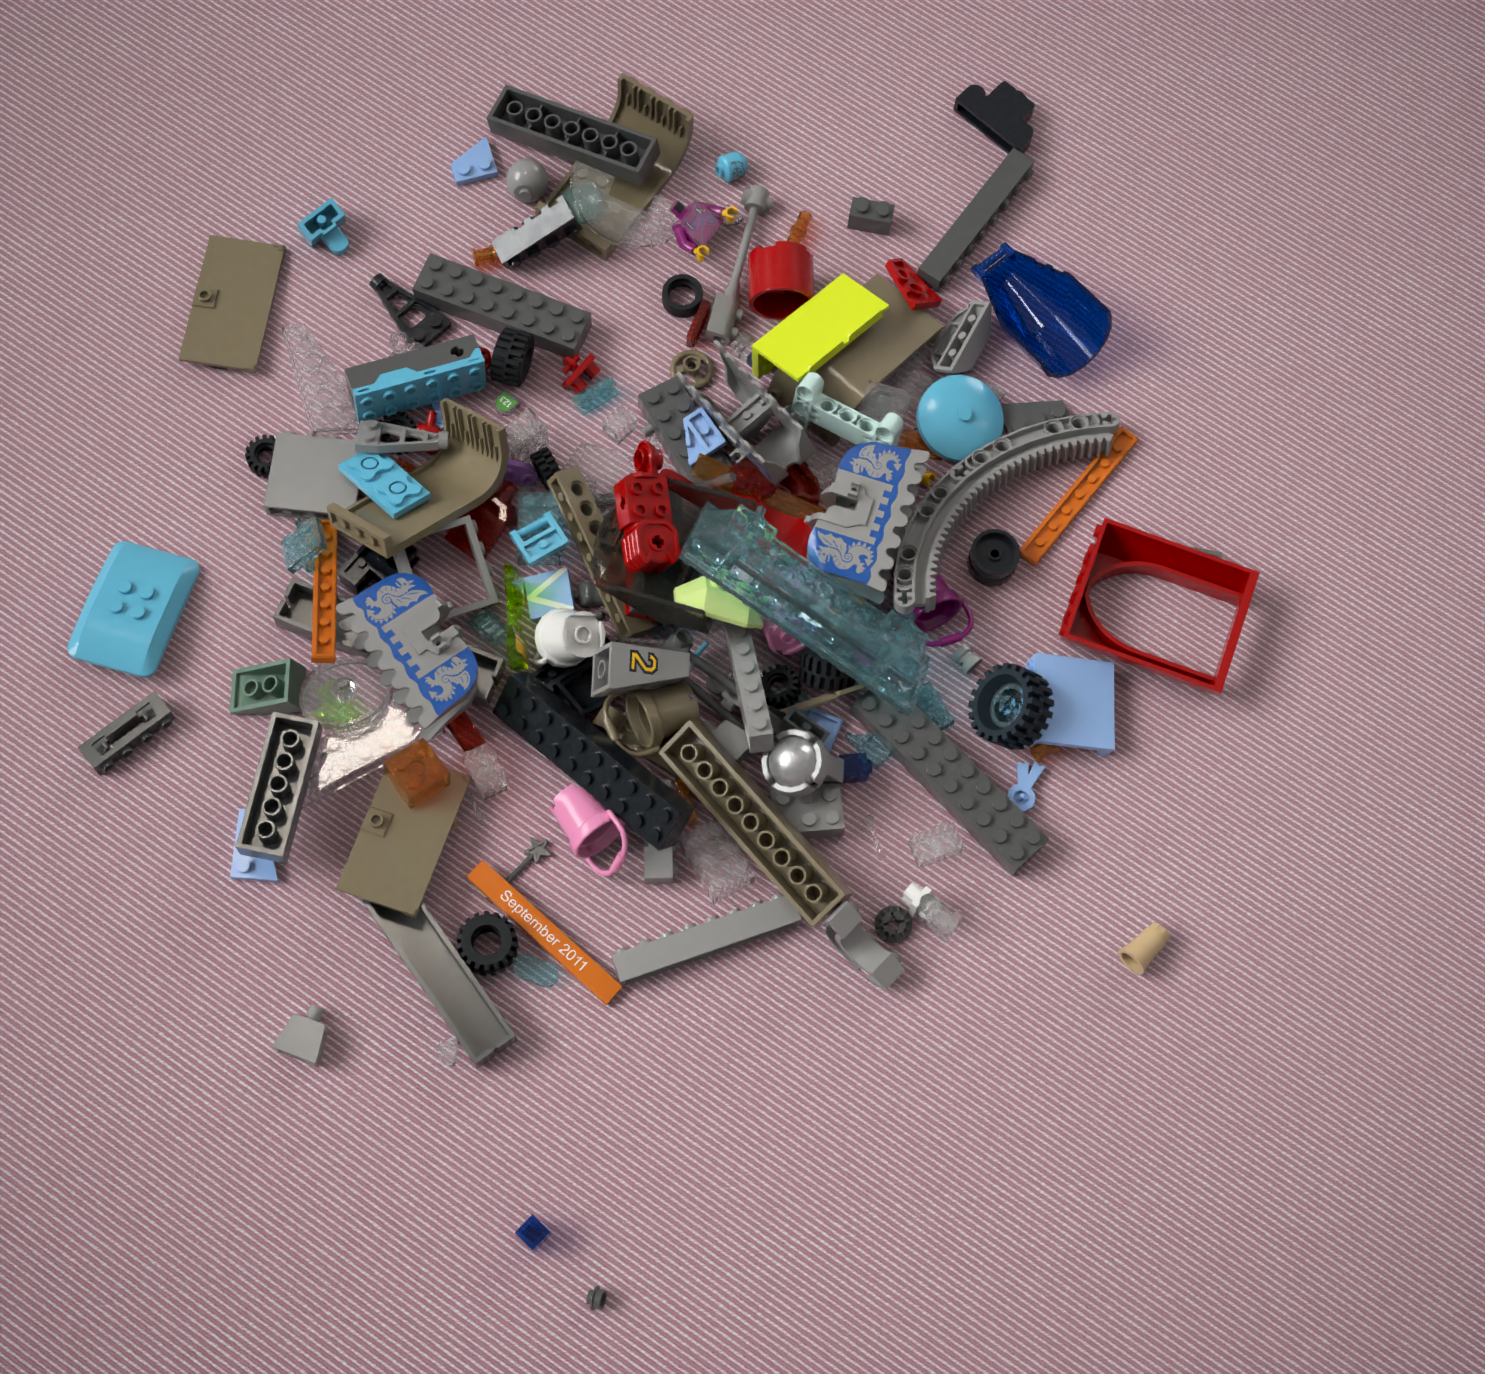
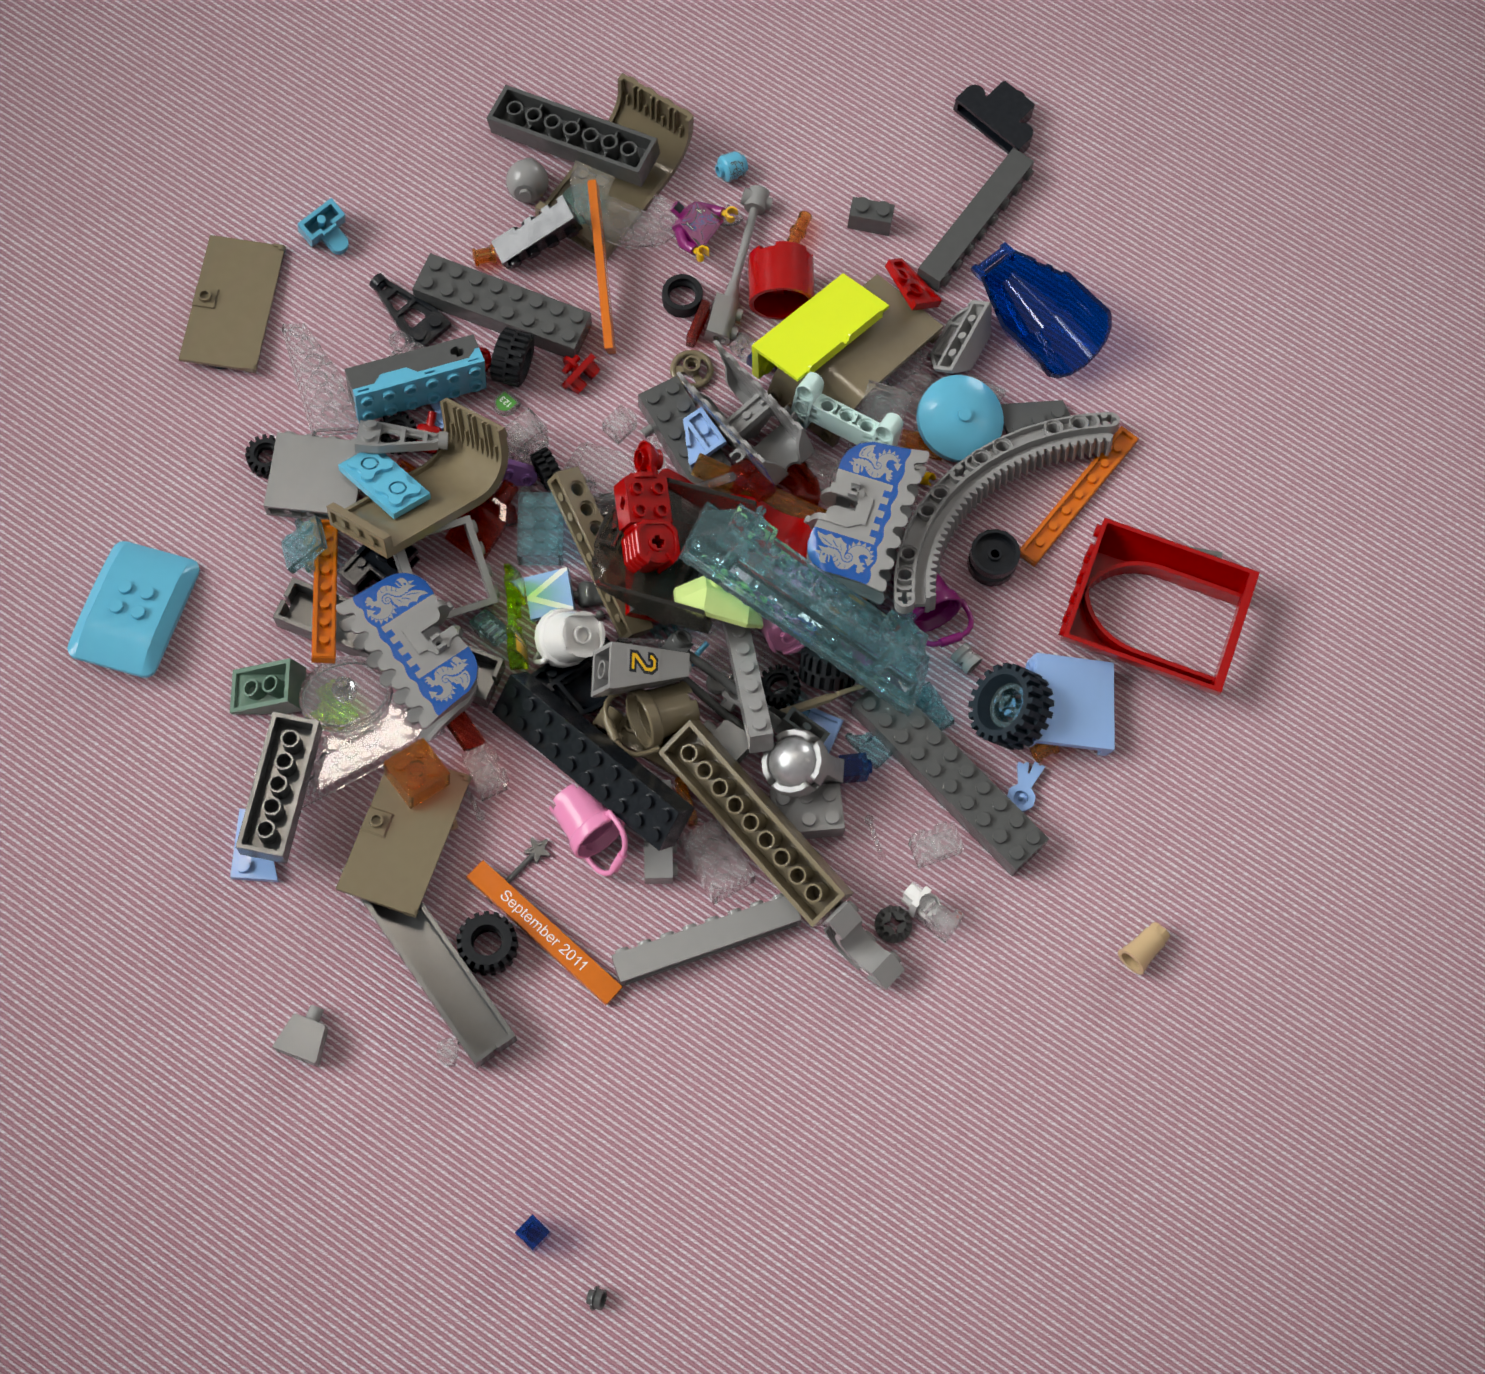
(155, 714): dark grey brick -> none
(474, 164): light blue wing -> none
(535, 970): clear light blue tile -> none
(542, 544): medium azure plate -> none
(595, 395): clear light blue hinge -> none
(601, 267): none -> orange tile

